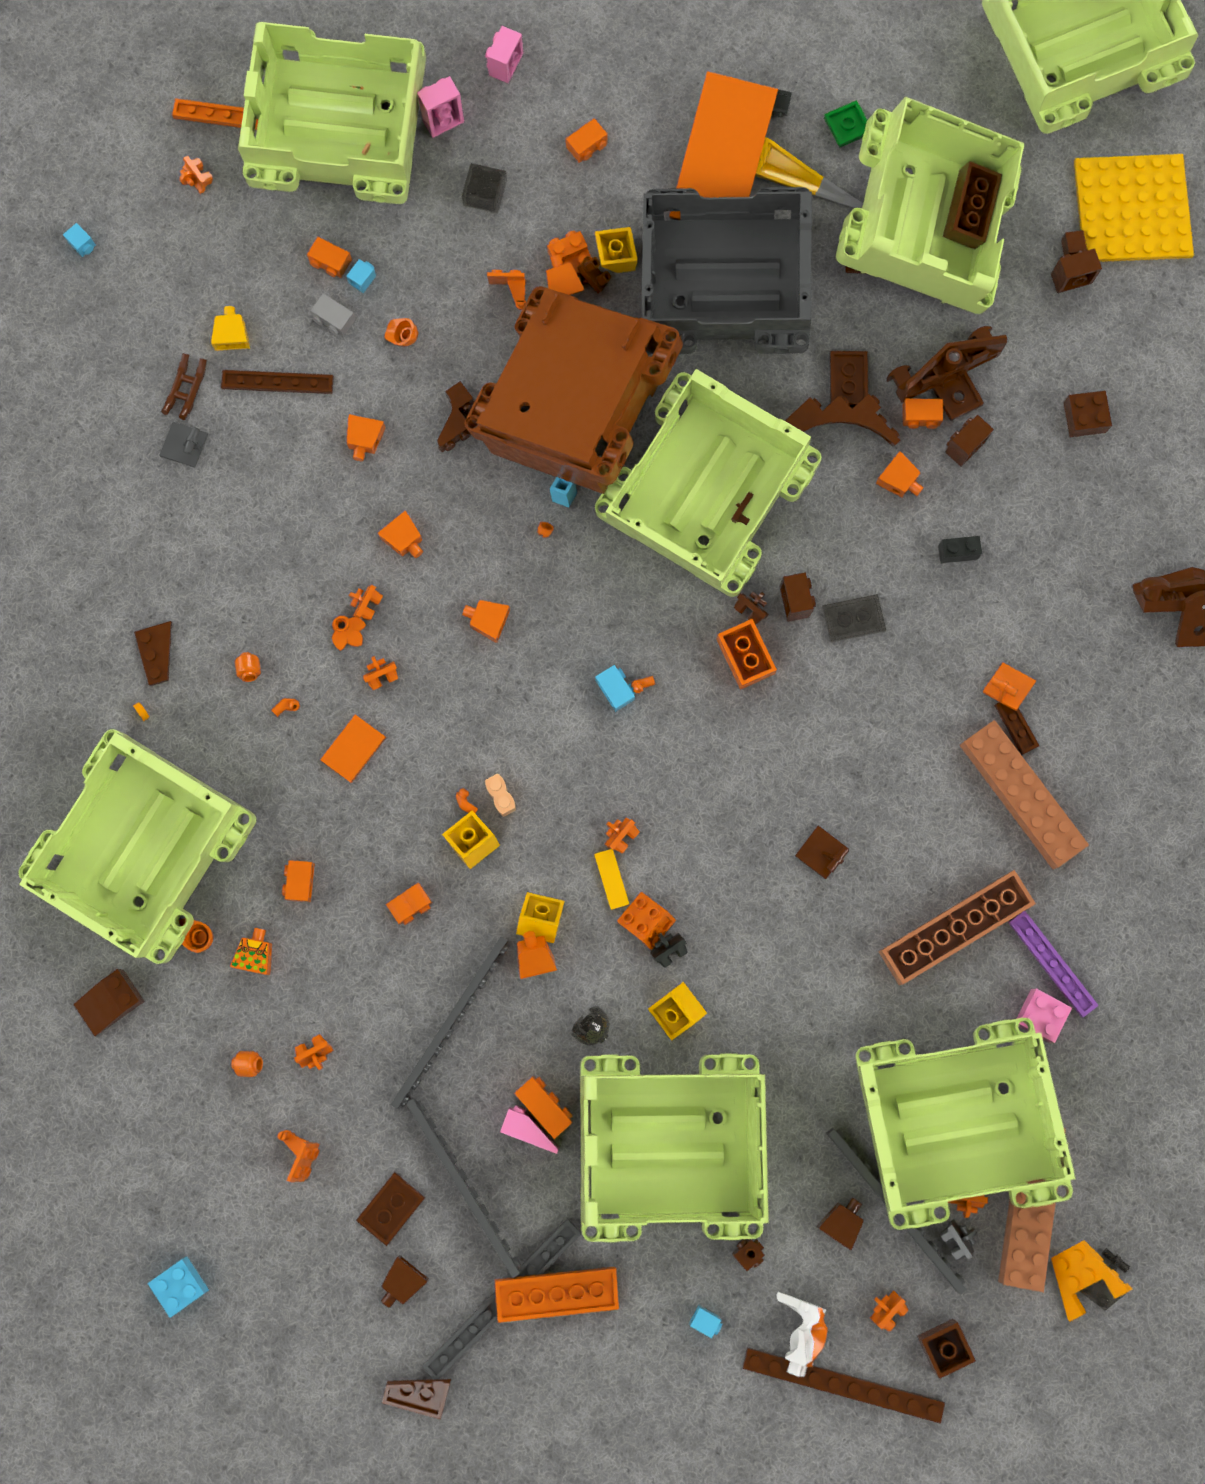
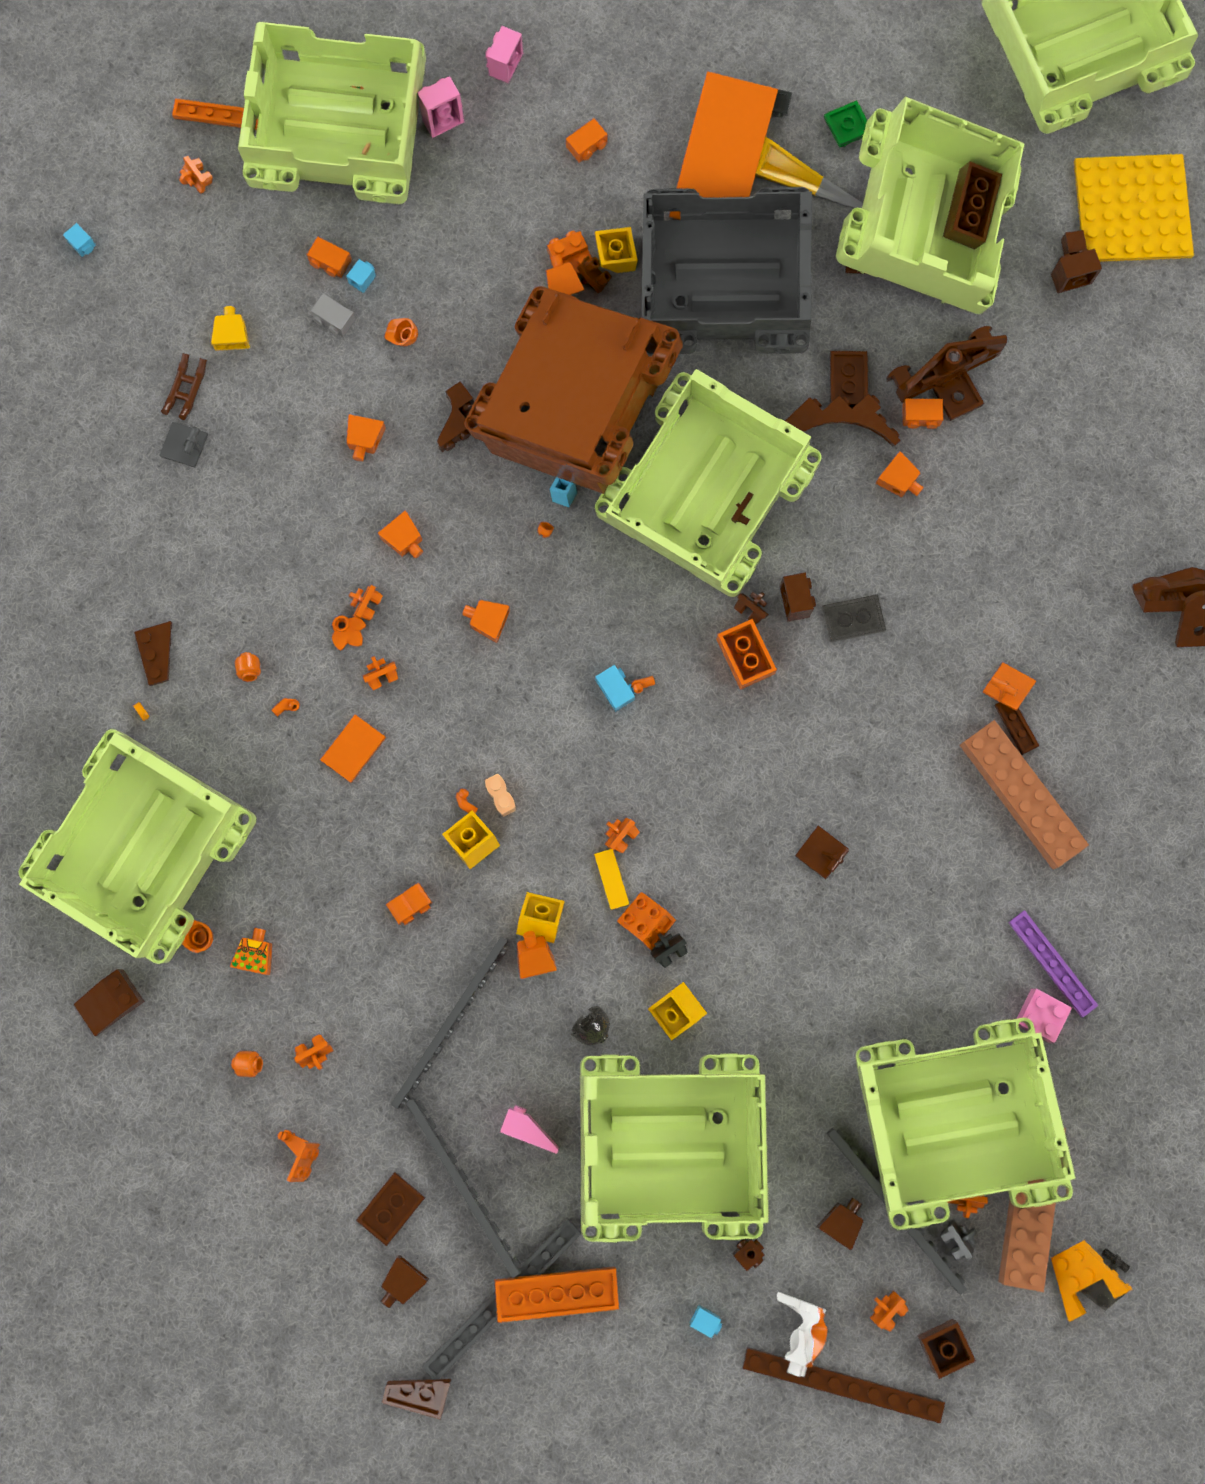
(178, 1286): medium azure brick -> none
(277, 382): reddish brown tile -> none
(299, 881): orange brick -> none
(484, 188): clear smoke brick -> none
(516, 282): orange plate -> none
(544, 1106): orange brick -> none
(956, 927): nougat brick -> none
(960, 549): pearl dark grey brick -> none
(968, 440): reddish brown brick -> none
(1087, 413): reddish brown brick -> none

